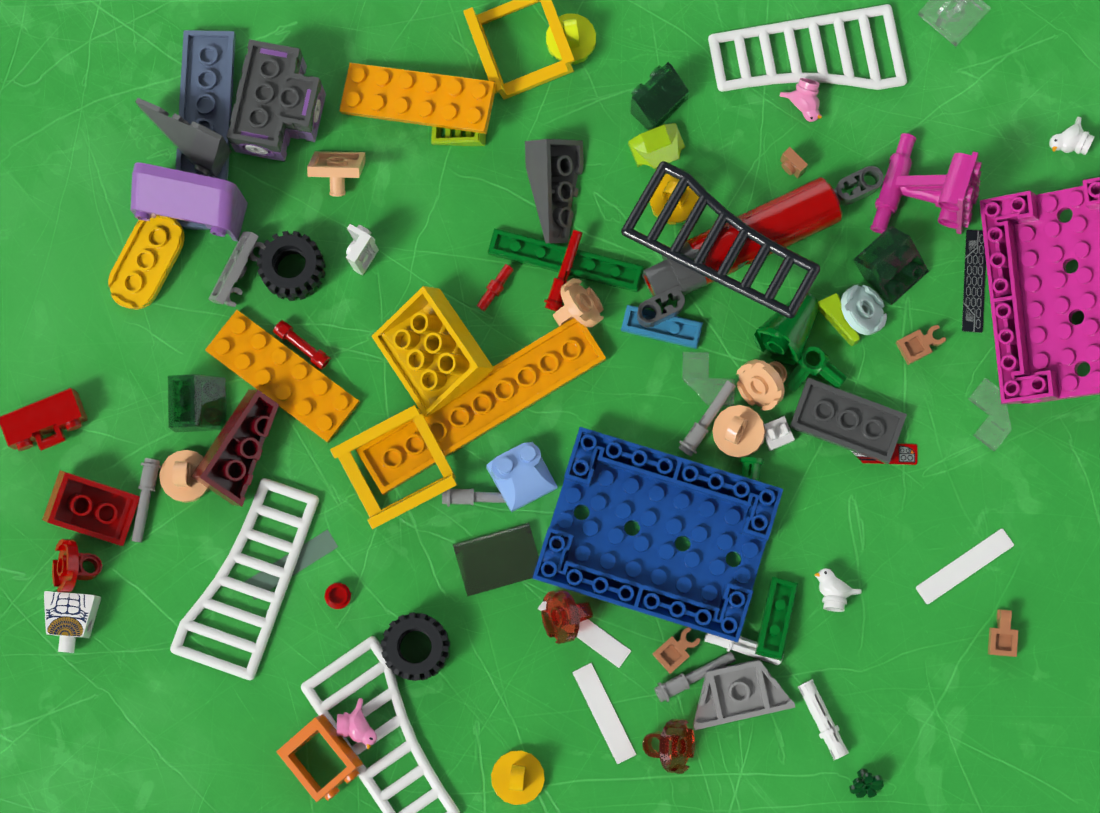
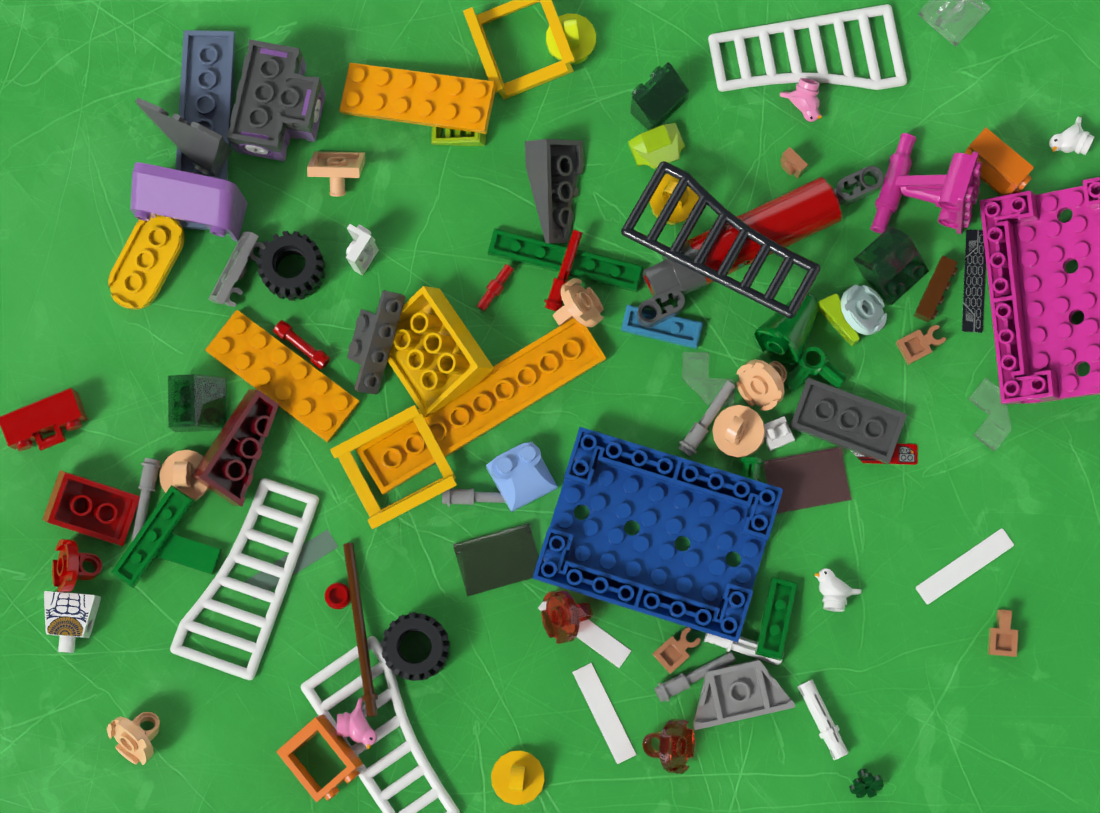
(132, 739): none -> light nougat tile
(152, 536): none -> green tile
(190, 554): none -> green tile
(366, 674): none -> reddish brown bar
(374, 340): none -> dark grey bracket
(809, 479): none -> piece
(935, 289): none -> reddish brown piece
(1001, 165): none -> orange window

